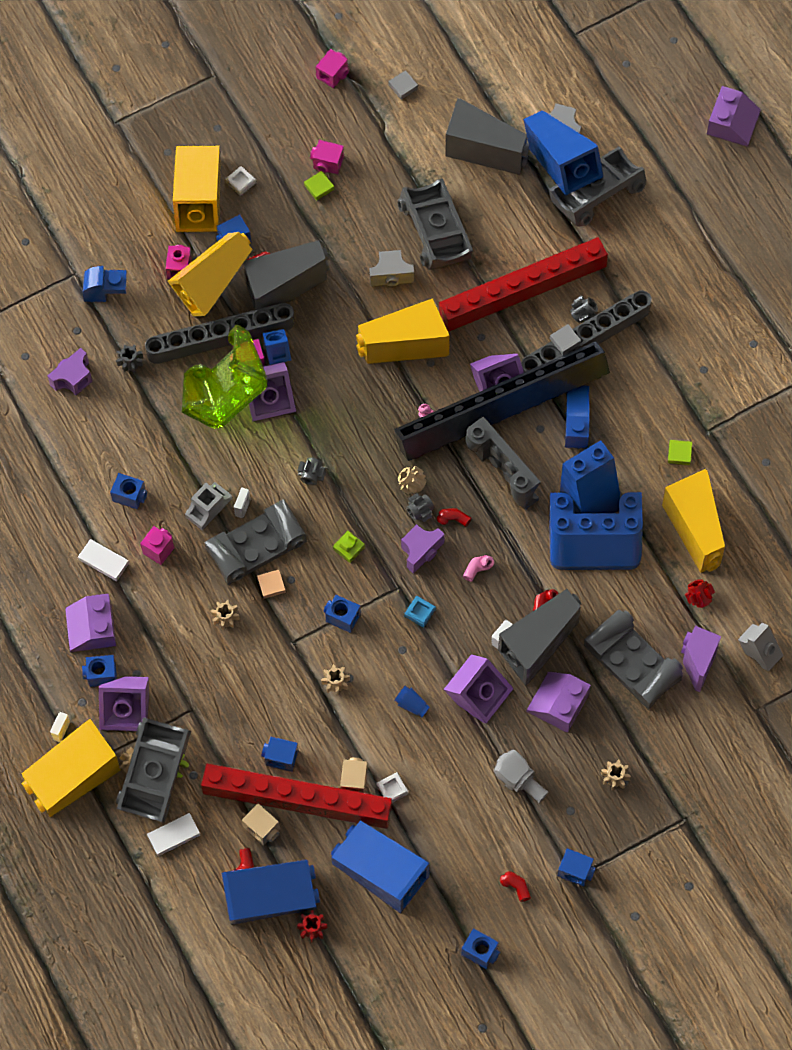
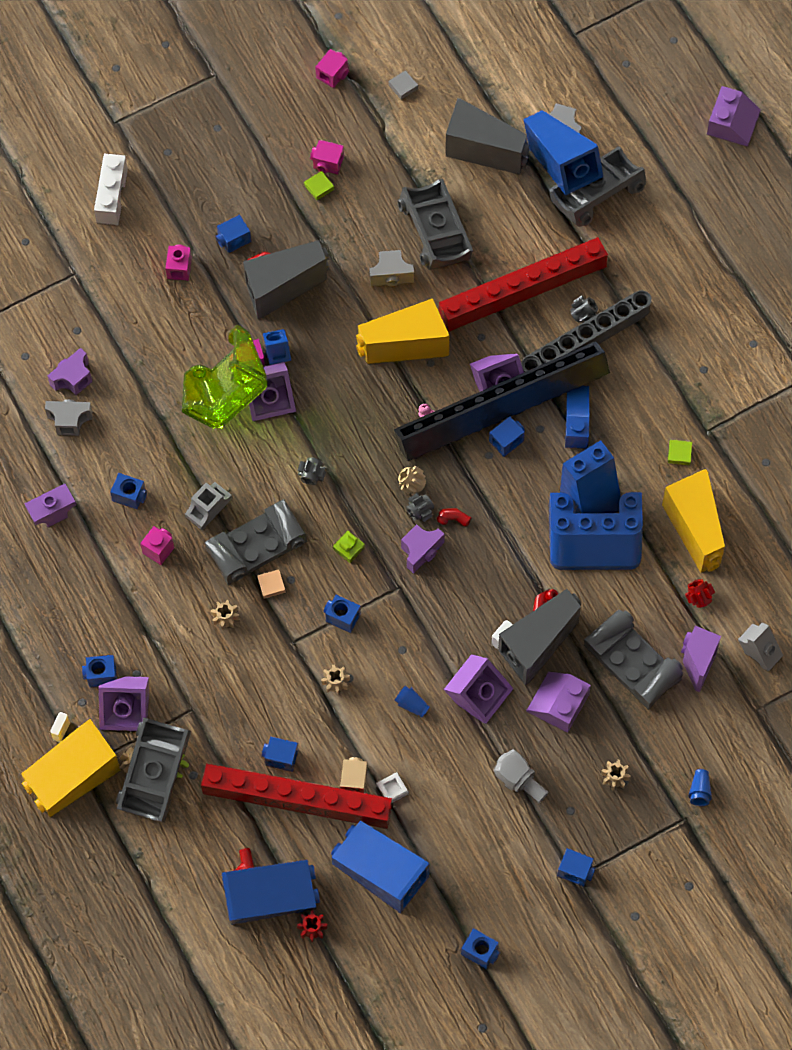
(51, 506): none -> medium lavender brick
(68, 415): none -> light grey brick
(90, 623): medium lavender slope -> none
(100, 282): blue brick -> none
(103, 560): white tile -> none
(108, 196): none -> white arch
(129, 364): dark grey gear -> none
(173, 834): white tile -> none
(197, 188): yellow slope -> none
(208, 333): dark grey beam -> none
(210, 273): yellow slope -> none
(240, 180): white tile -> none
(242, 502): white tile -> none
(261, 825): tan brick -> none
(420, 611): dark azure tile -> none
(477, 565): bright pink arm -> none
(486, 443): dark grey piece -> none
(507, 436): none -> blue brick
(517, 882): red arm -> none
(565, 339): light grey tile -> none
(700, 789): none -> blue cone

